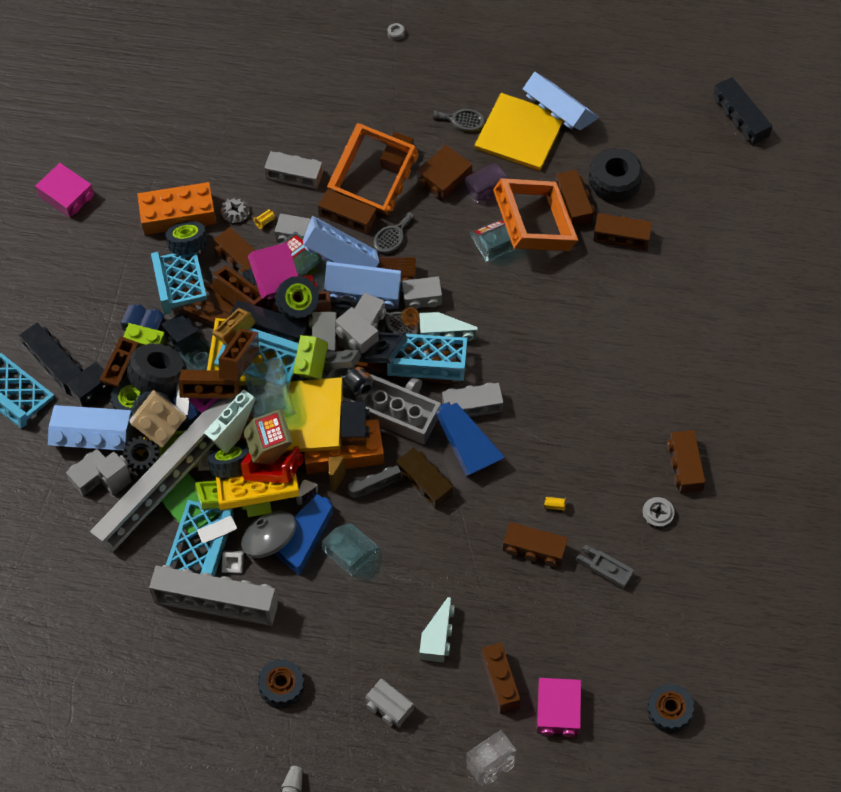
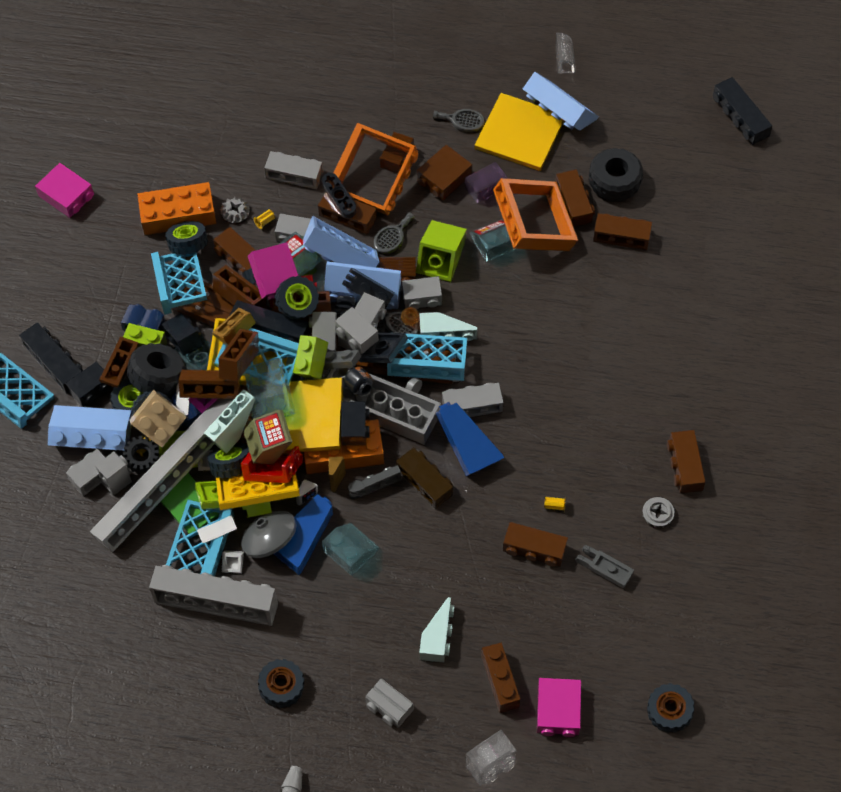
(339, 203): none -> black beam
(363, 283): none -> black hinge
(396, 31): light grey tile -> none
(440, 250): none -> lime slope
(565, 53): none -> clear brick

